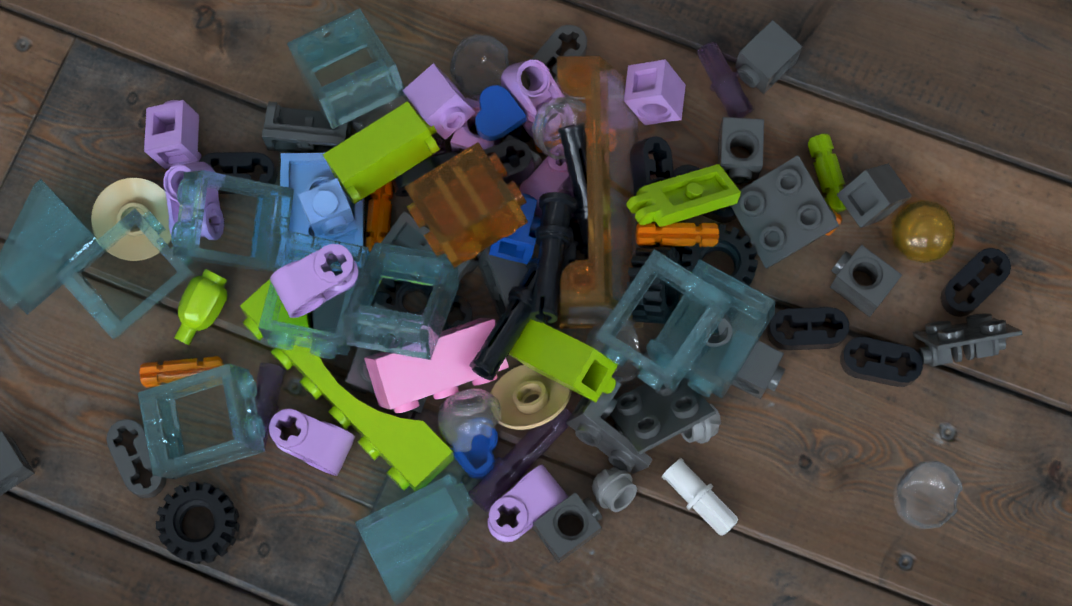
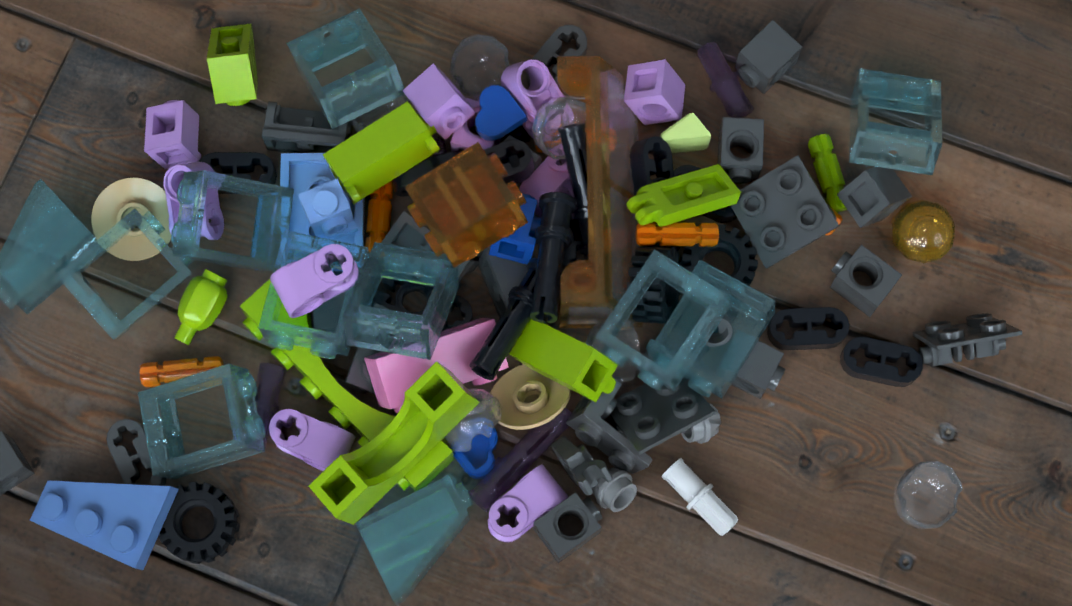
(107, 516): none -> medium blue wing
(232, 64): none -> lime slope
(364, 476): none -> lime arch
(580, 465): none -> dark grey plate
(687, 135): none -> yellowish green slope
(872, 141): none -> clear light blue window
(982, 289): black beam -> none

